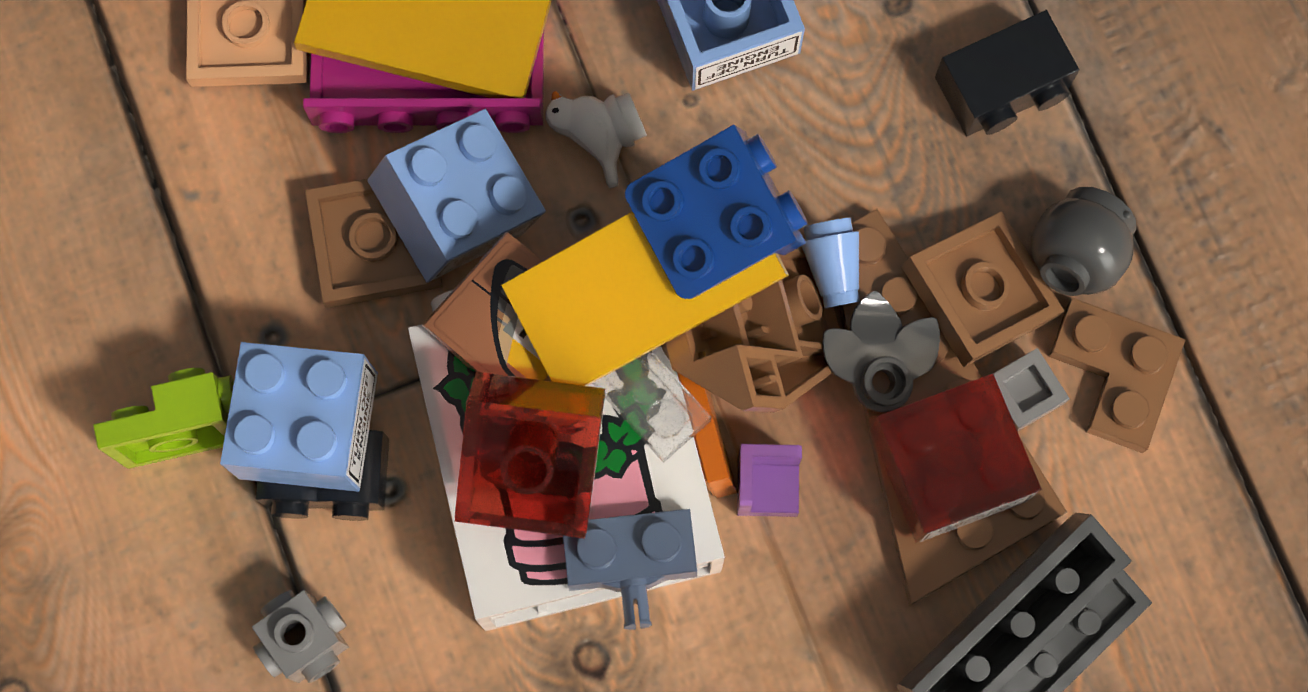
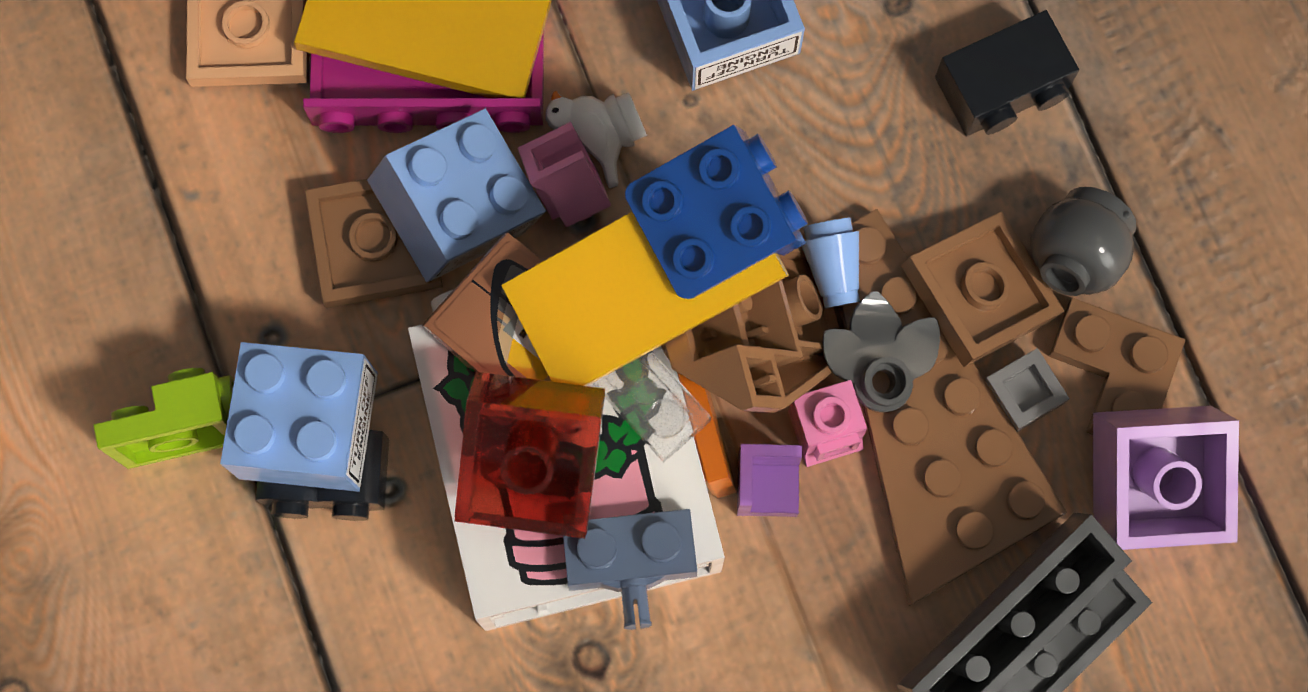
(322, 640): light grey brick -> none
(564, 175): none -> bright pink window
(828, 423): none -> bright pink window
(954, 458): clear red brick -> none
(1166, 476): none -> lavender brick

